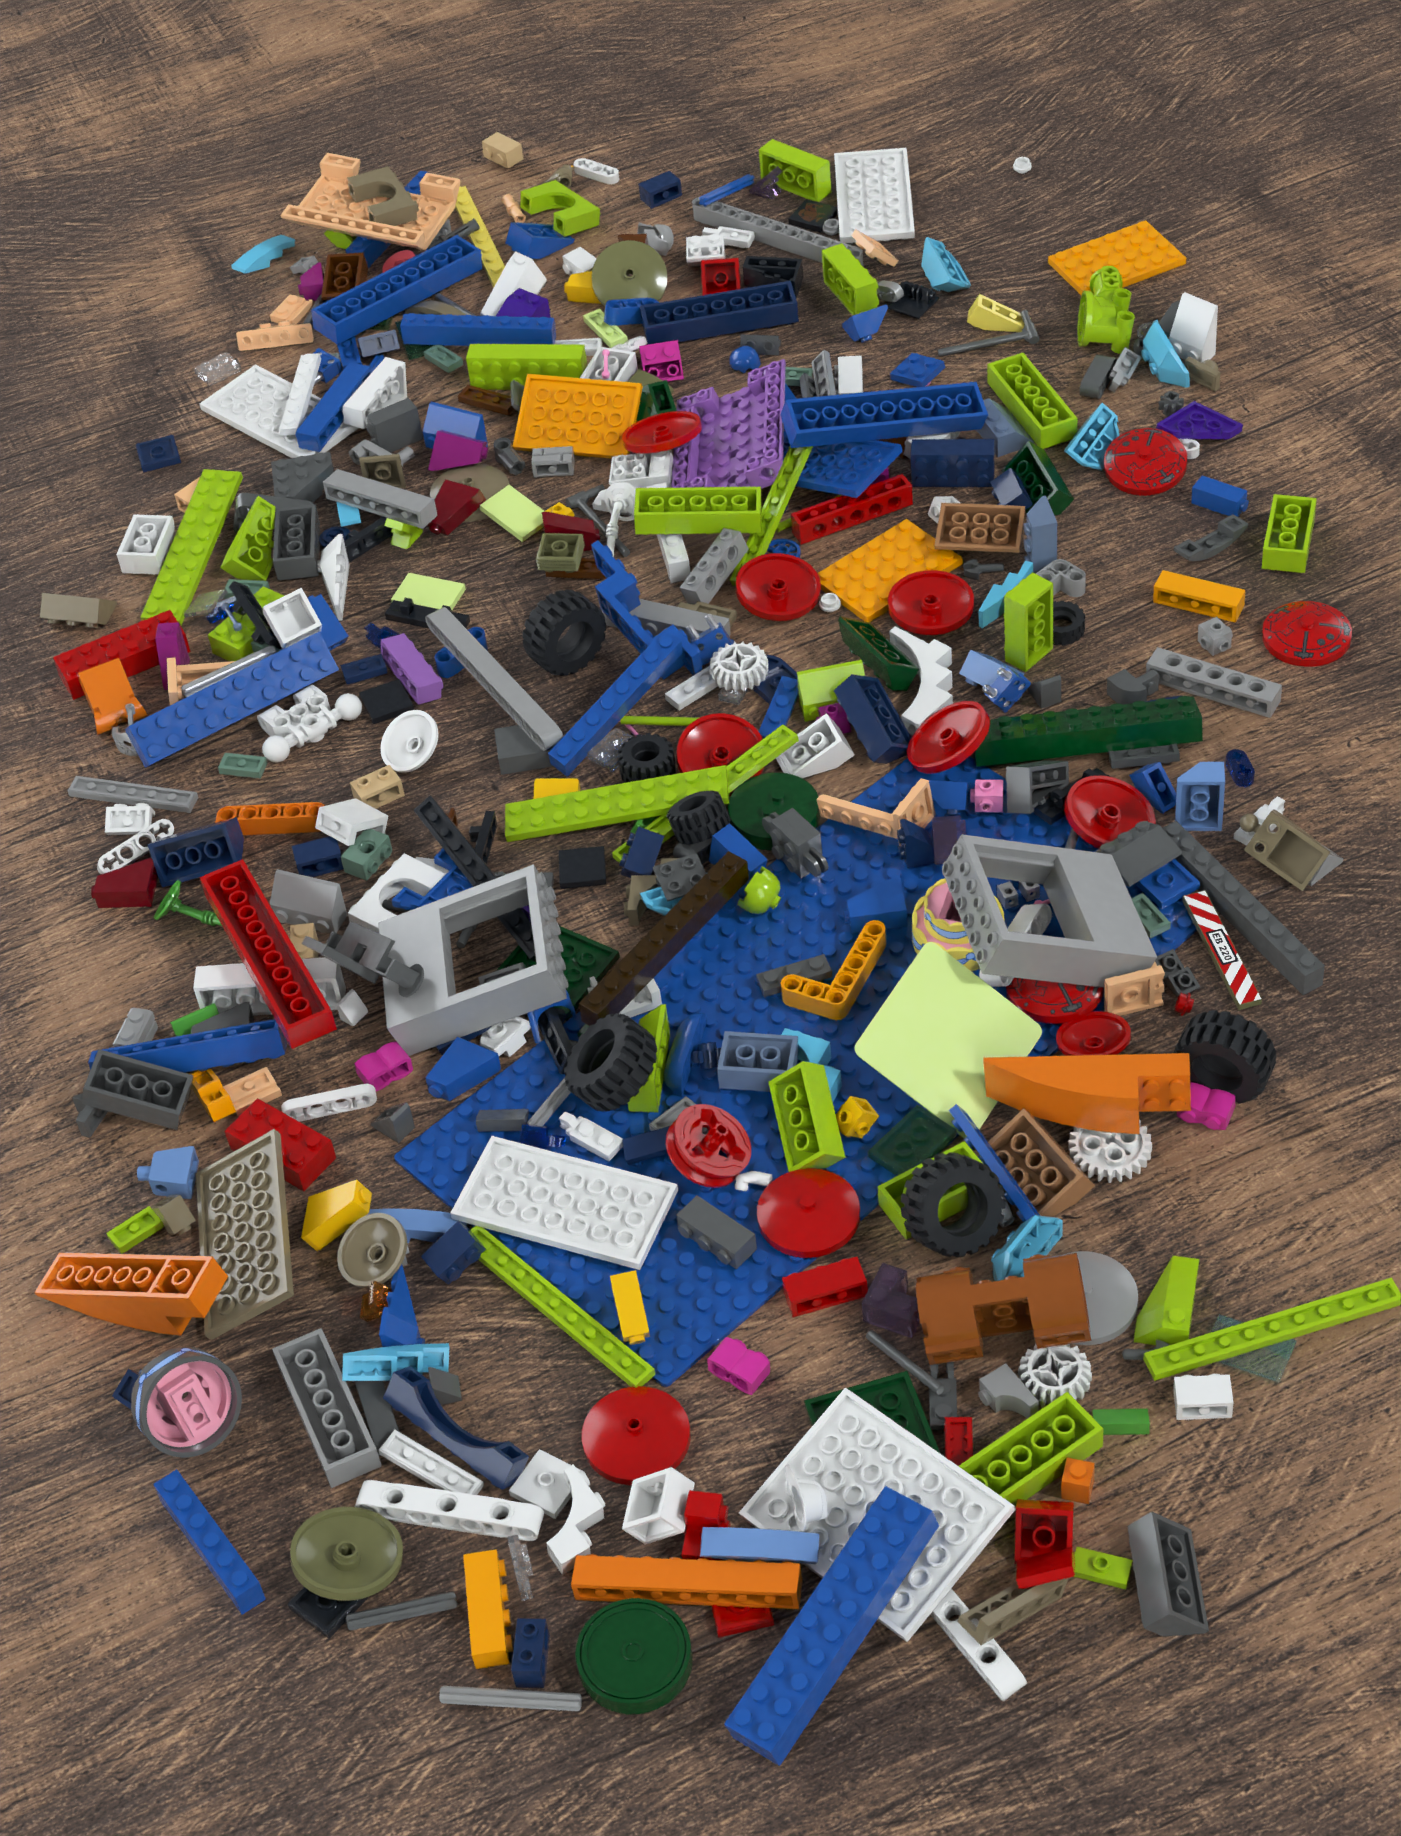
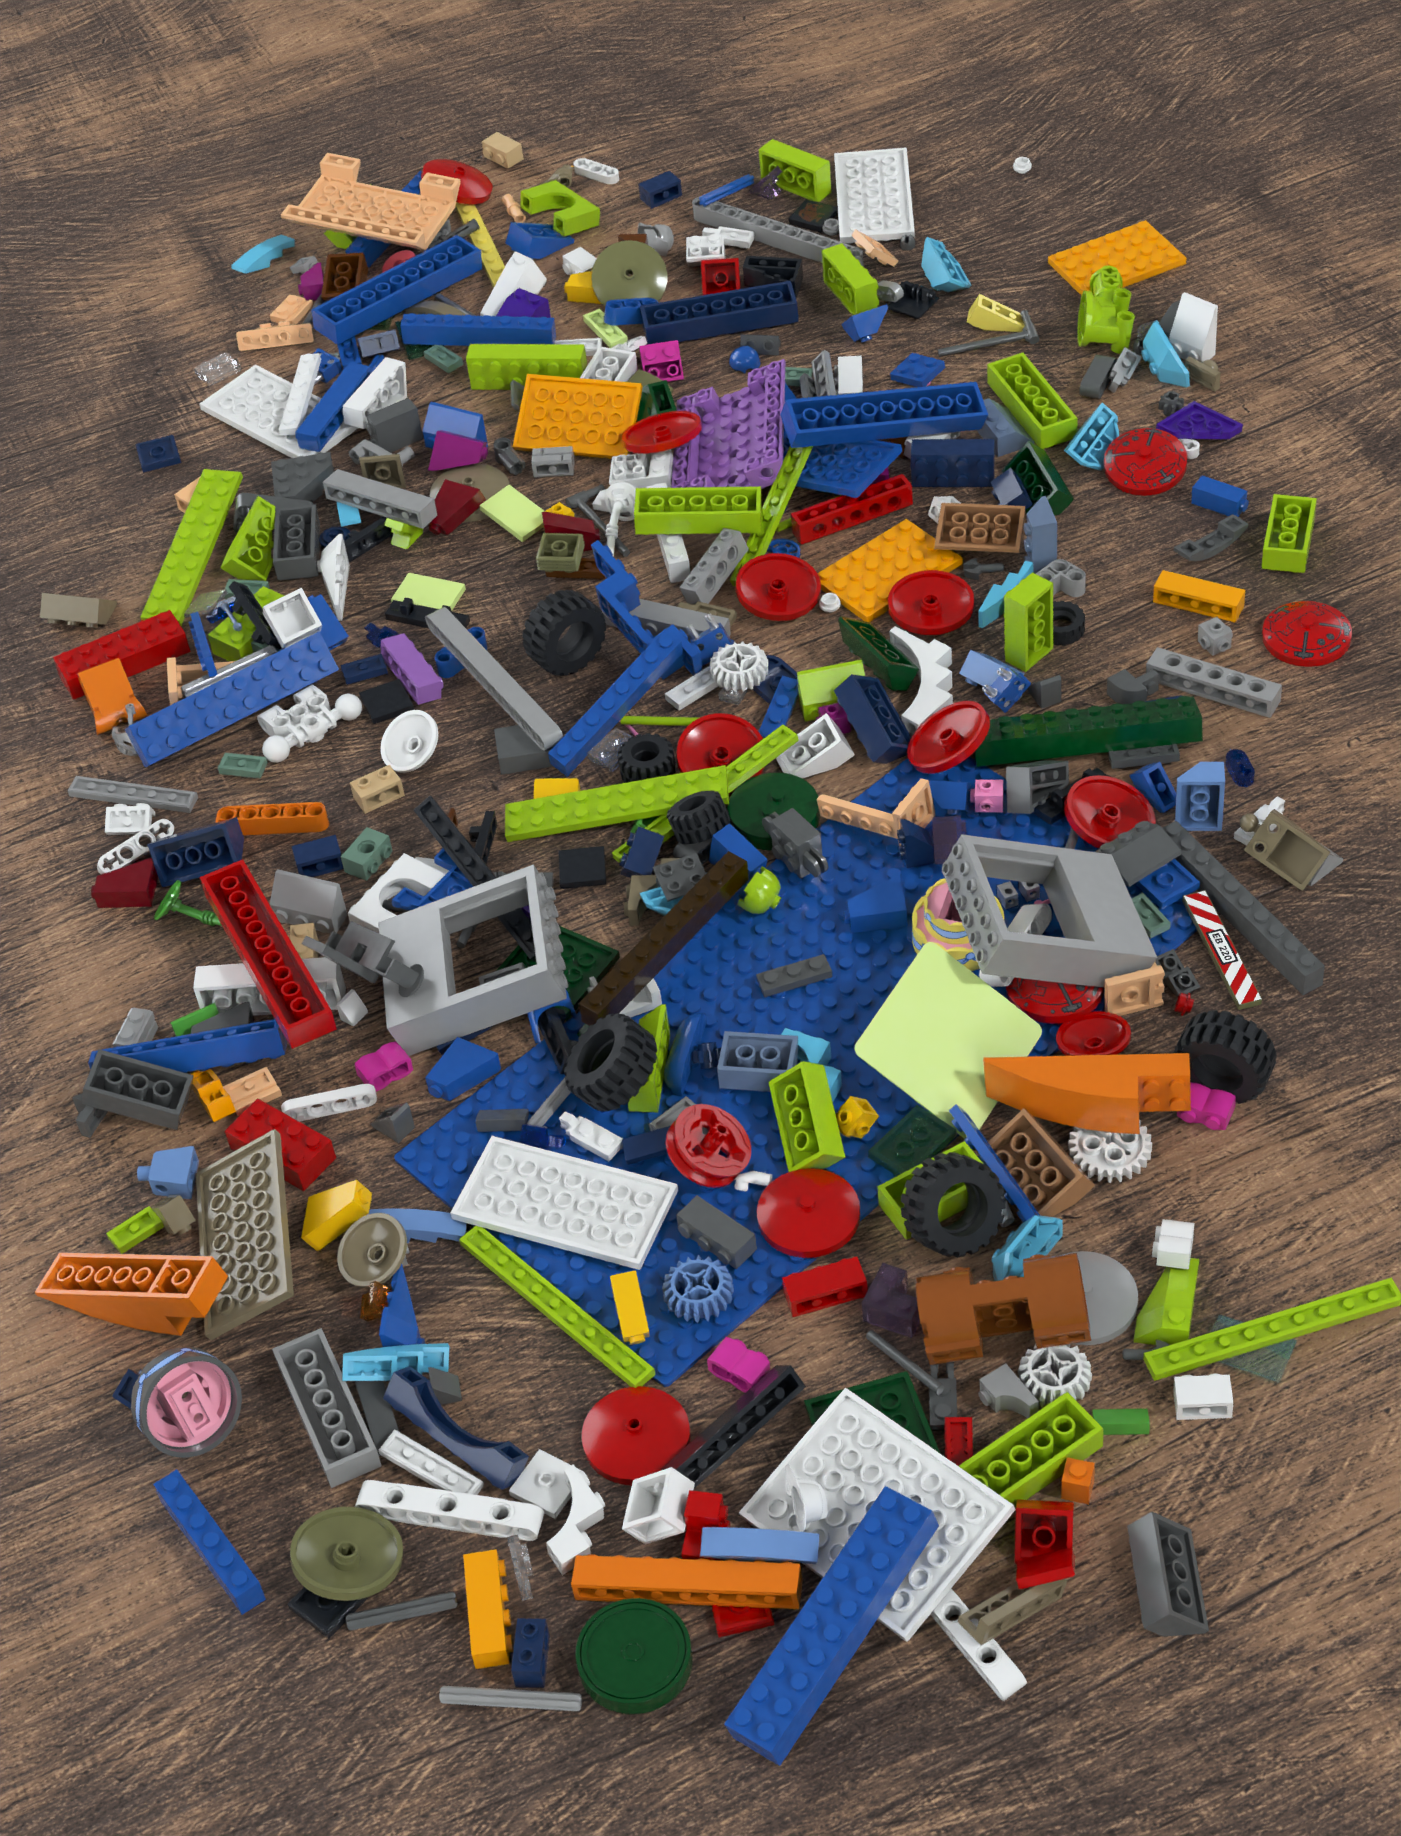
(146, 544): white brick -> none
(170, 645): magenta slope -> none
(202, 645): none -> blue plate
(347, 818): white panel -> none
(384, 183): dark tan arch -> none
(453, 1253): dark blue brick -> none
(474, 185): none -> red dish
(486, 400): reddish brown plate -> none
(506, 1036): white plate -> none
(605, 374): bright pink hinge -> none
(699, 1297): none -> medium blue gear
(737, 1424): none -> black brick
(837, 999): light orange beam -> none
(907, 242): none -> dark grey hinge
(1102, 1567): lime plate -> none
(1173, 1244): none -> white brick

